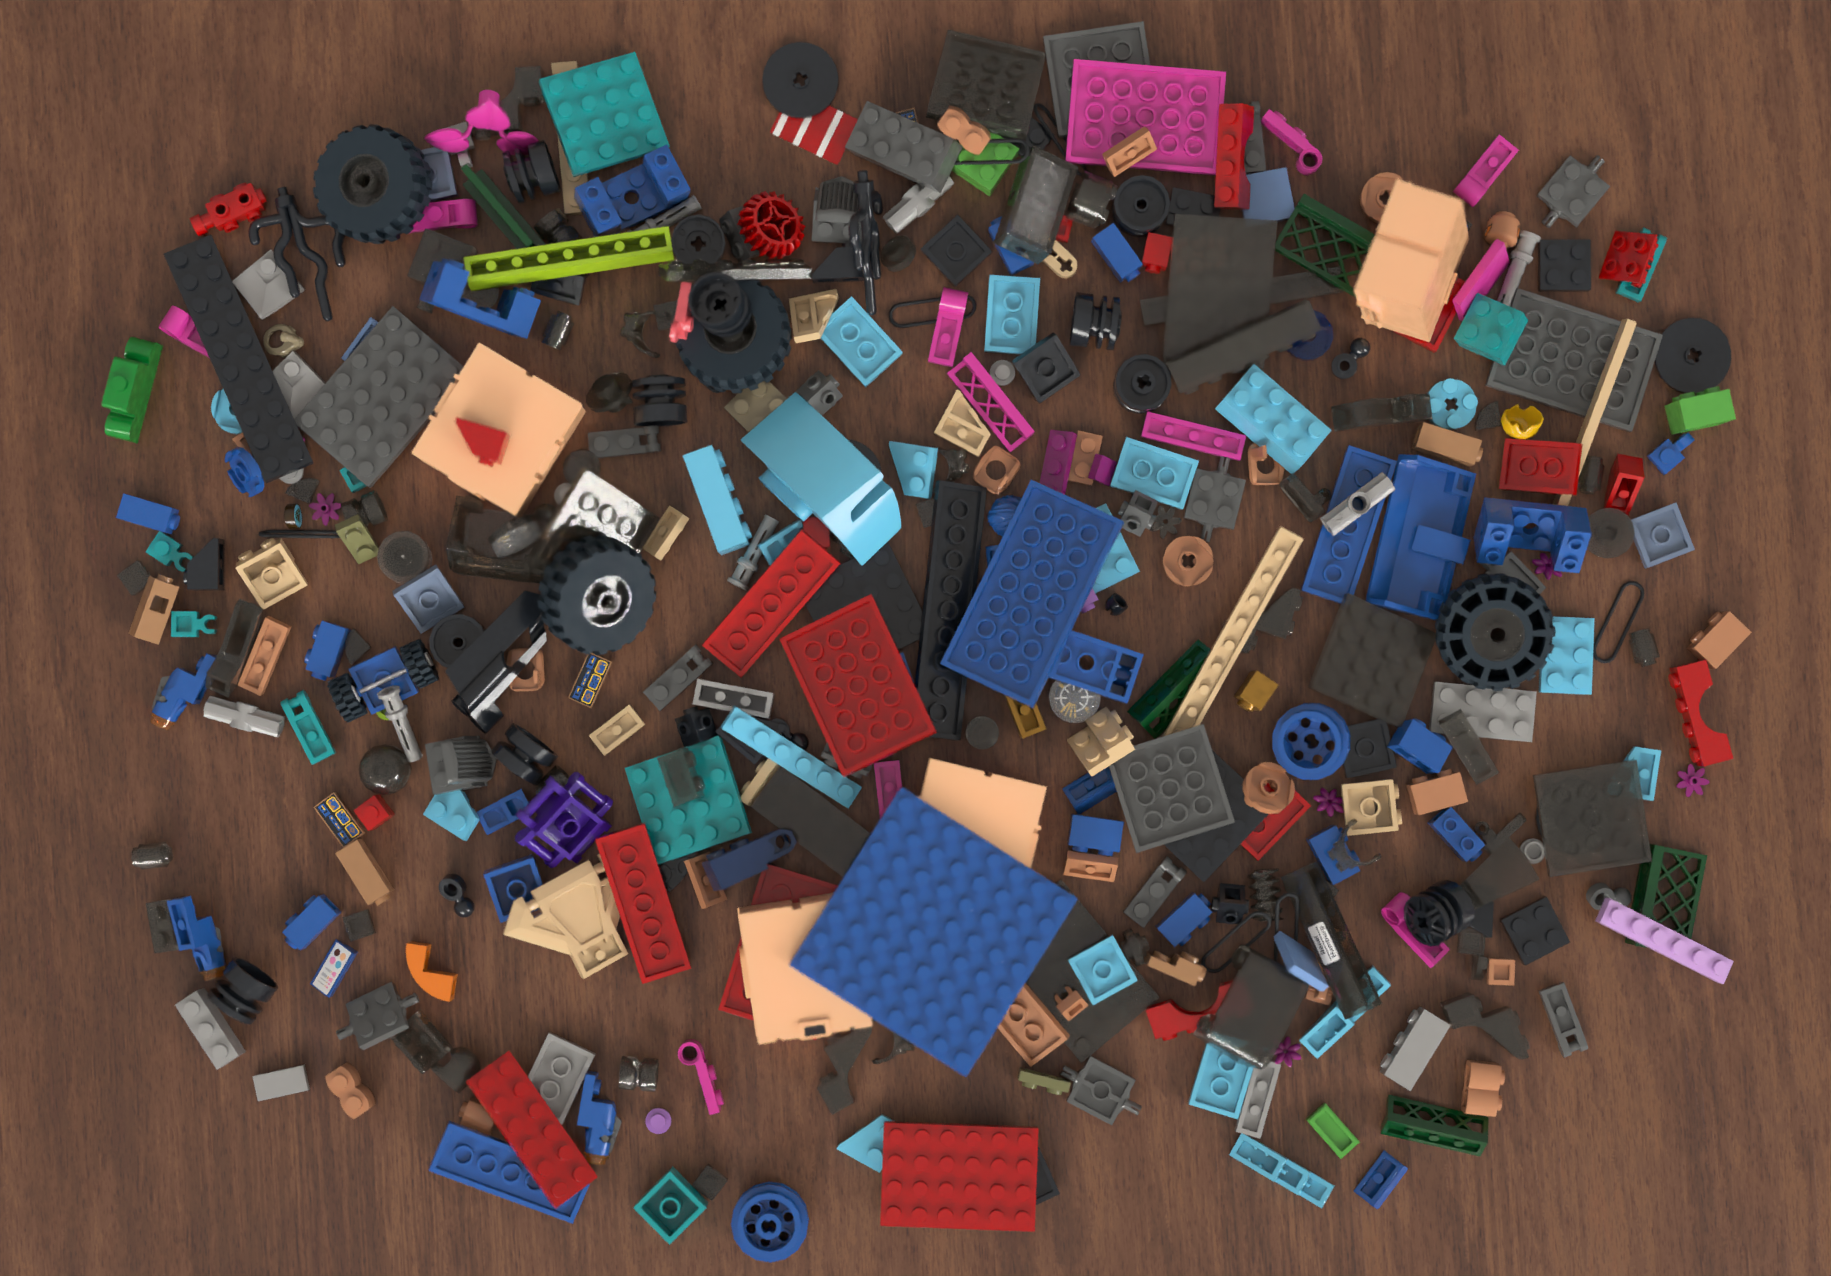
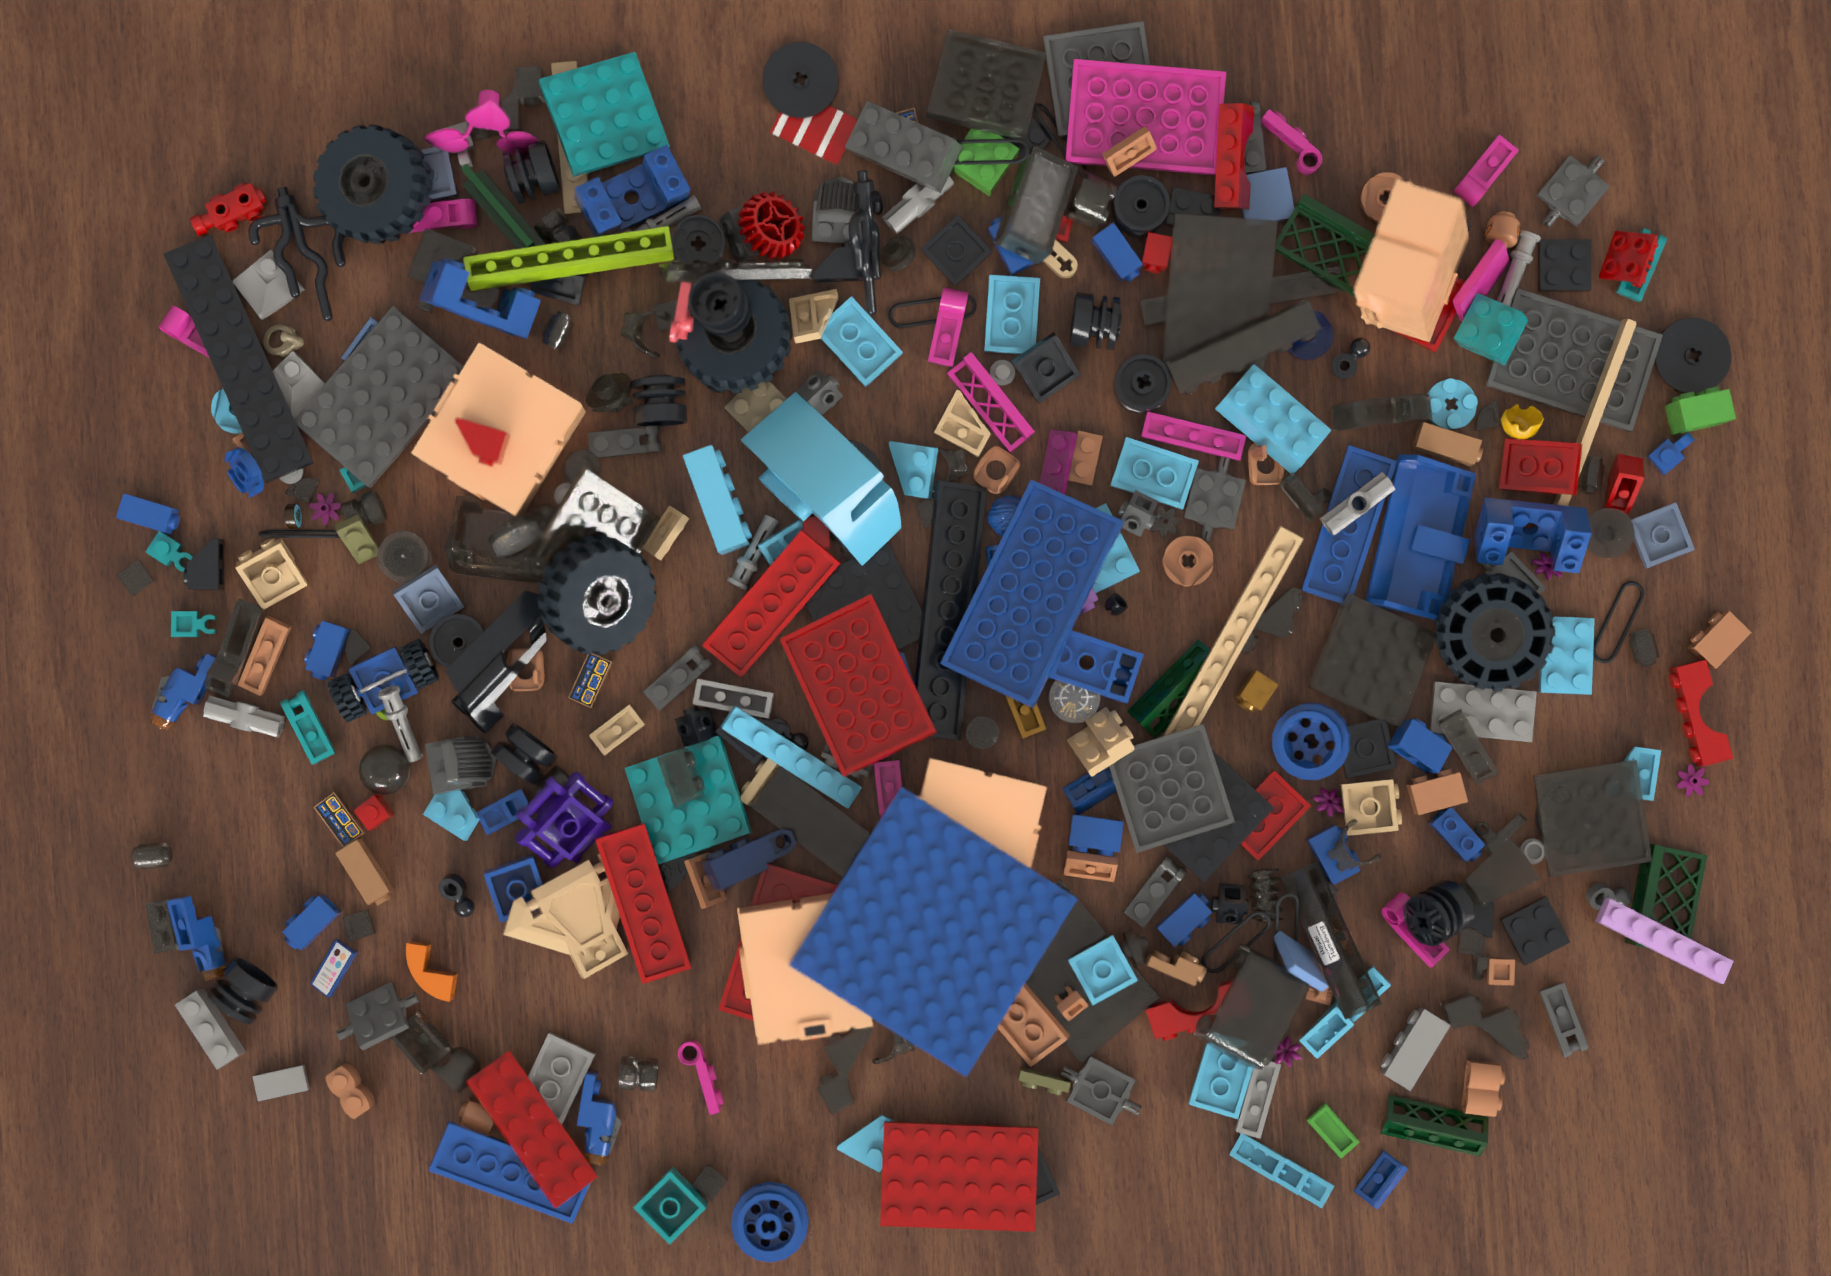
(130, 388): green brick -> none
(154, 609): medium nougat brick -> none
(658, 1120): medium lavender plate -> none
(958, 126): nougat brick -> none
(1102, 469): magenta tile -> none
(1259, 798): nougat plate -> none

